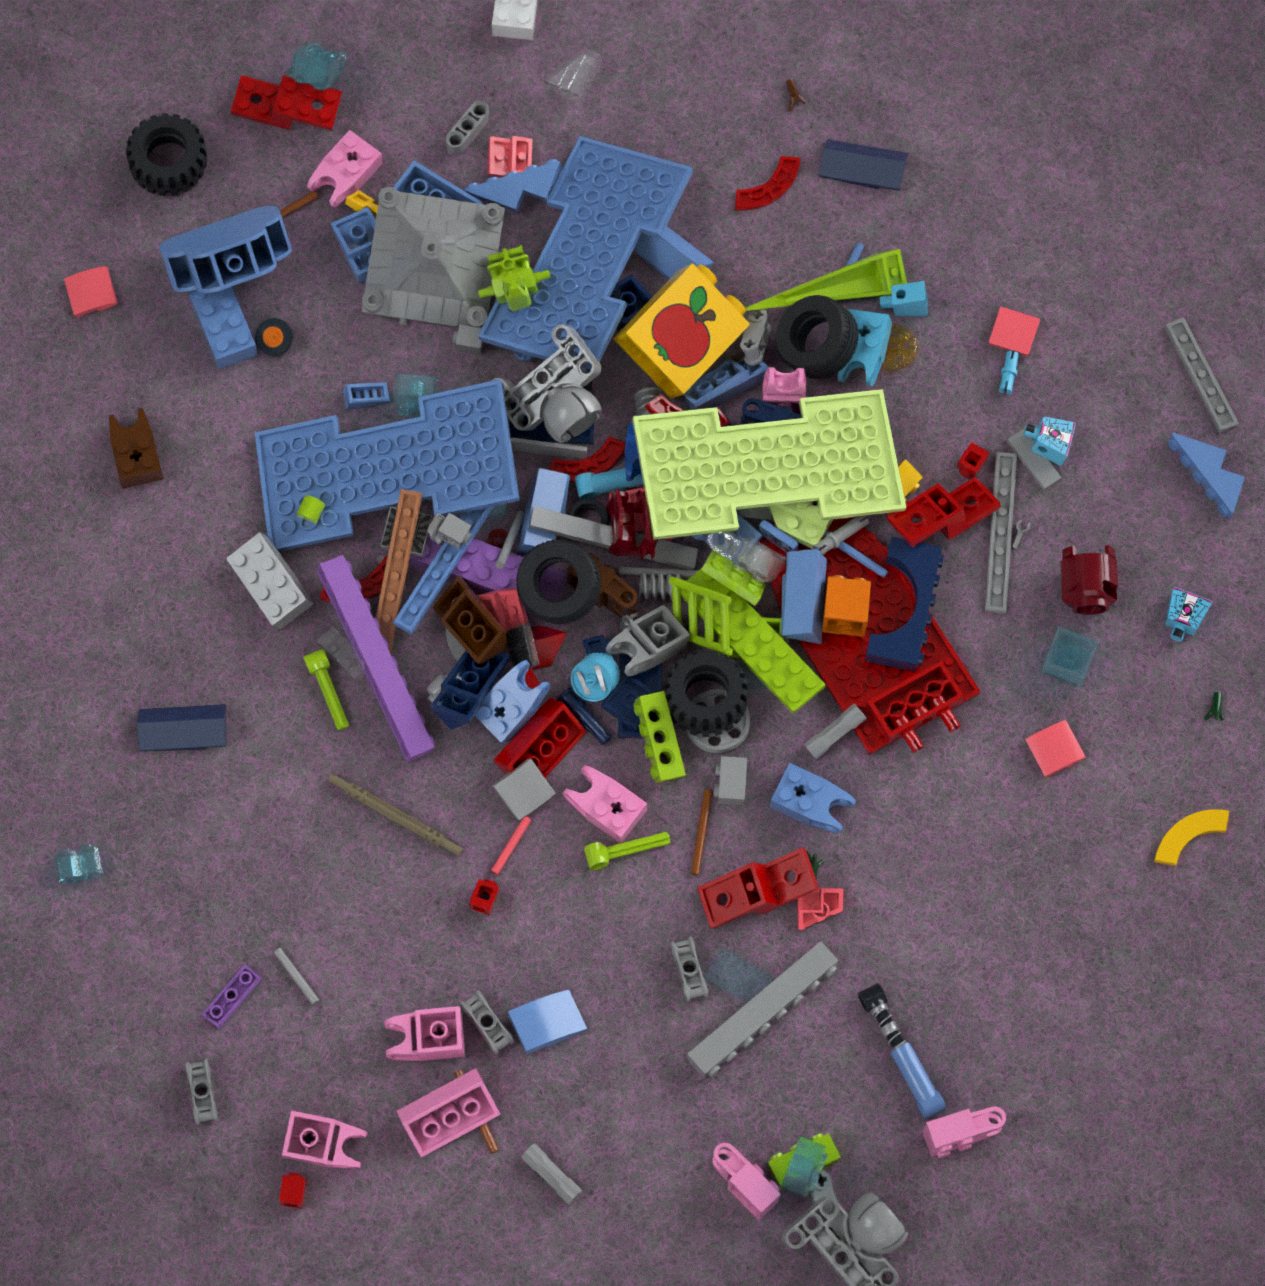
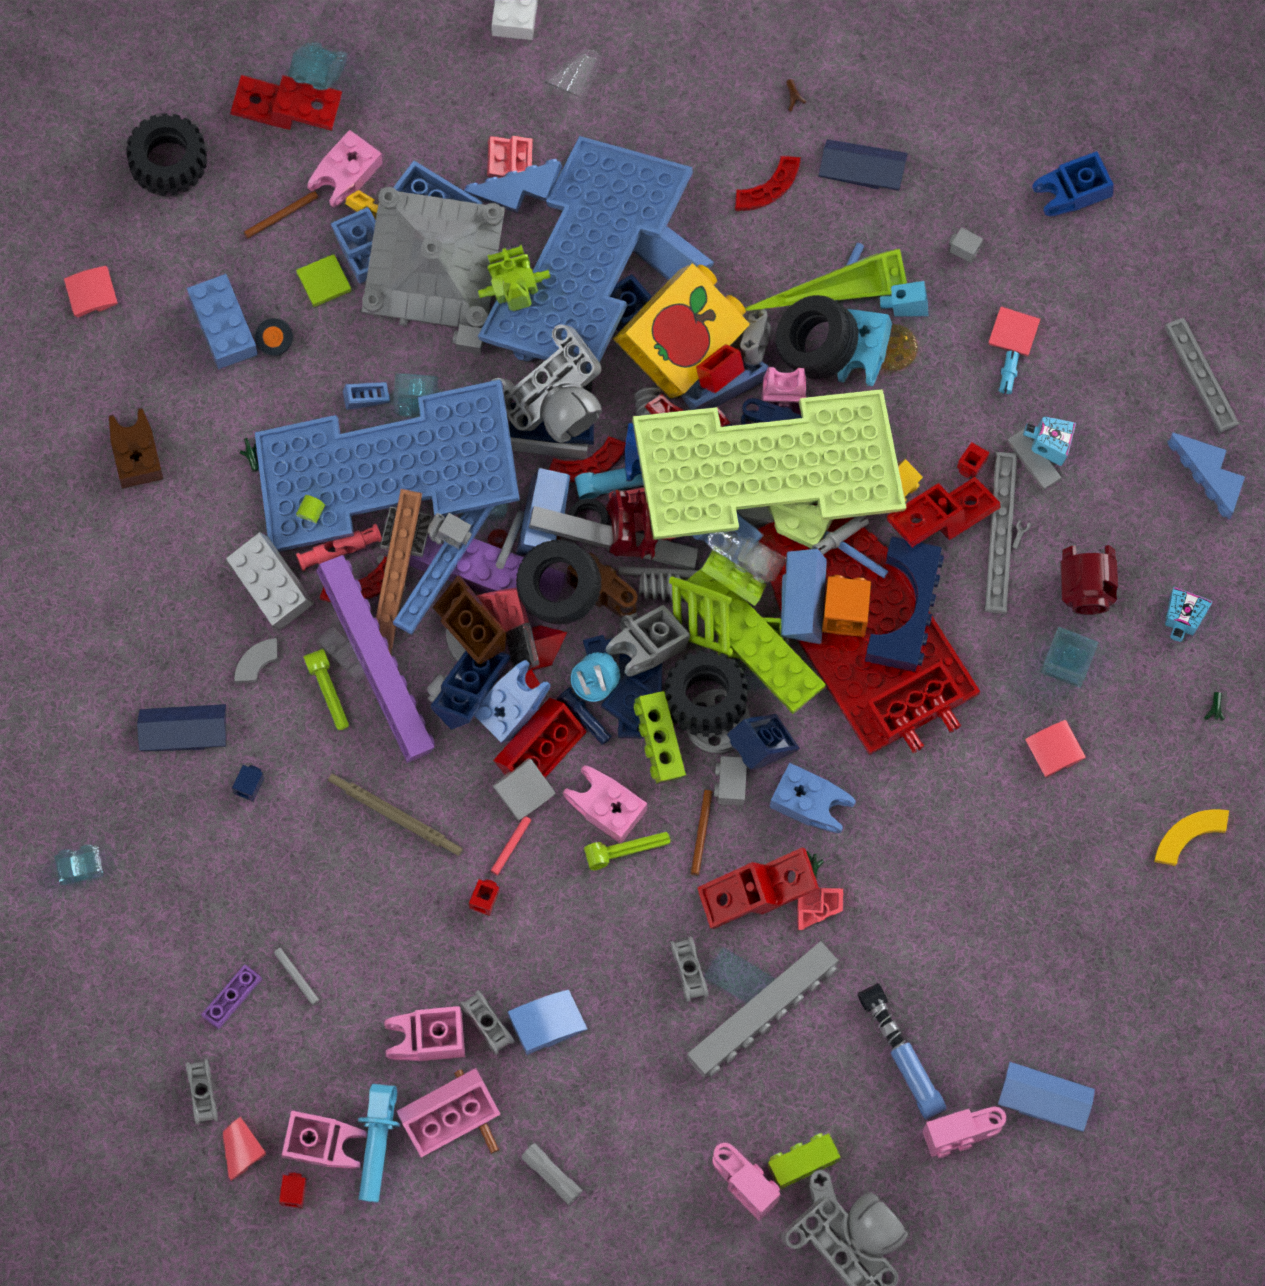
(226, 251): medium blue brick -> none
(240, 1148): none -> coral slope
(248, 782): none -> dark blue brick
(250, 455): none -> dark green bar
(255, 660): none -> light grey tile
(323, 280): none -> lime tile
(342, 547): none -> coral piece
(379, 1121): none -> medium azure piece
(470, 120): light grey beam -> none
(720, 368): none -> red brick
(762, 740): none -> dark blue slope
(777, 537): medium blue tile -> none
(802, 1170): clear light blue brick -> none
(822, 741): light grey axle -> none
(965, 244): none -> light grey brick
(1046, 1097): none -> medium blue slope
(1075, 185): none -> blue brick

